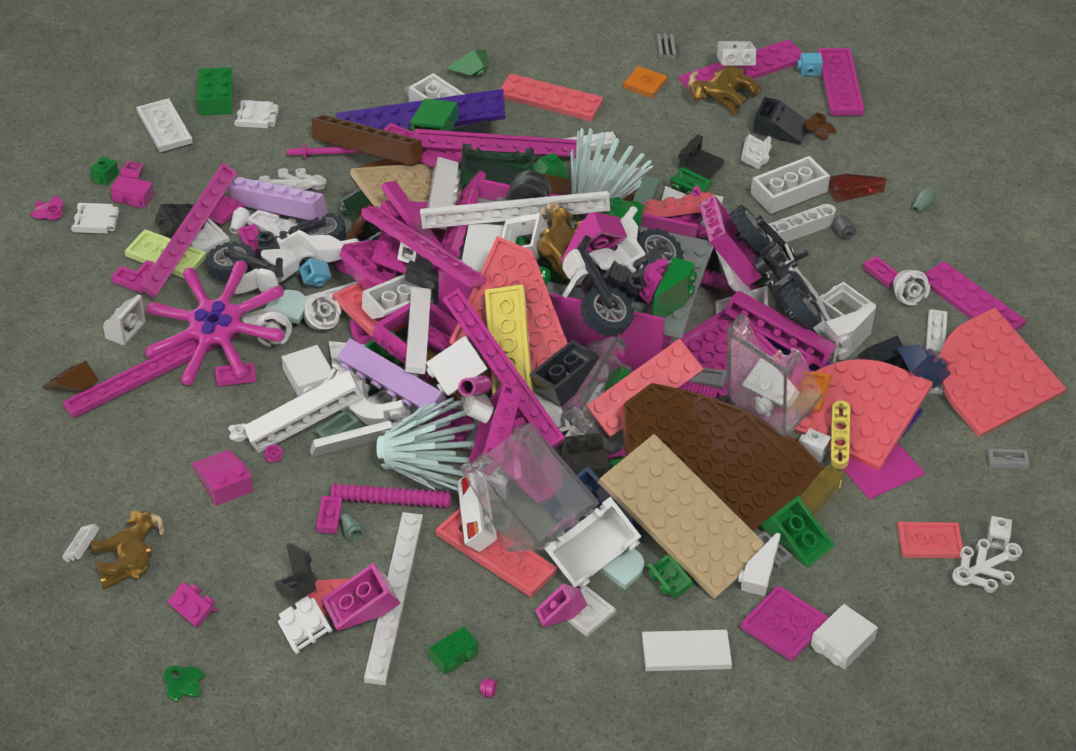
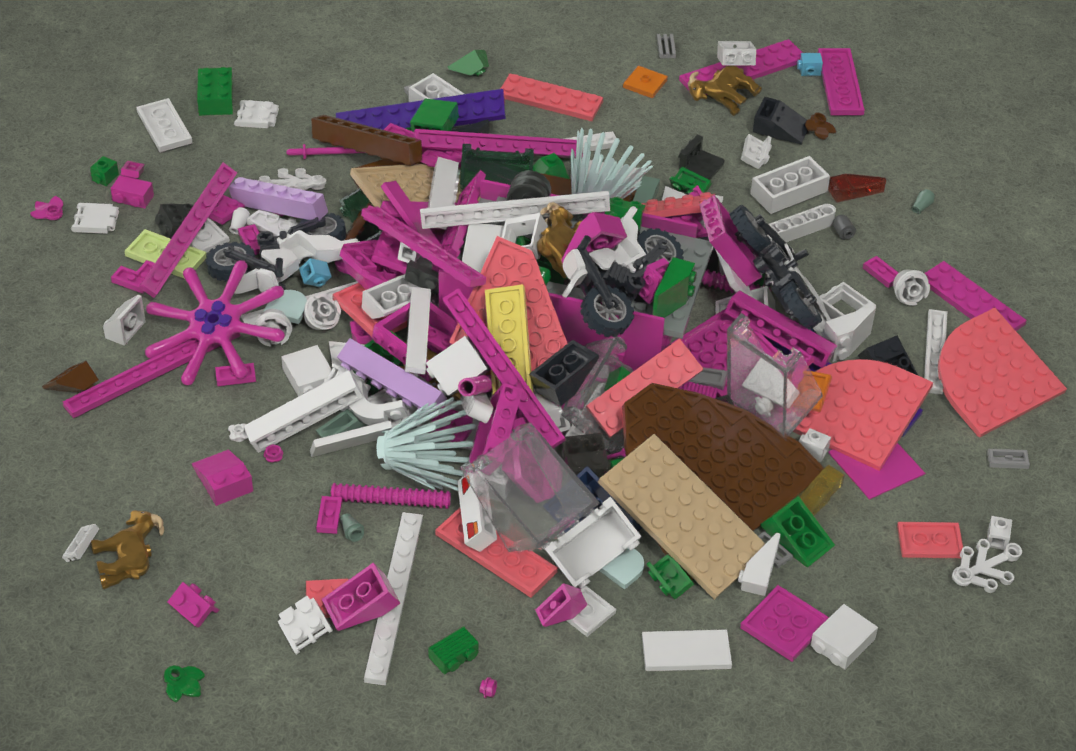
(303, 578): pearl dark grey bracket -> none
(838, 434): light yellow beam -> none
(925, 363): dark blue slope -> none

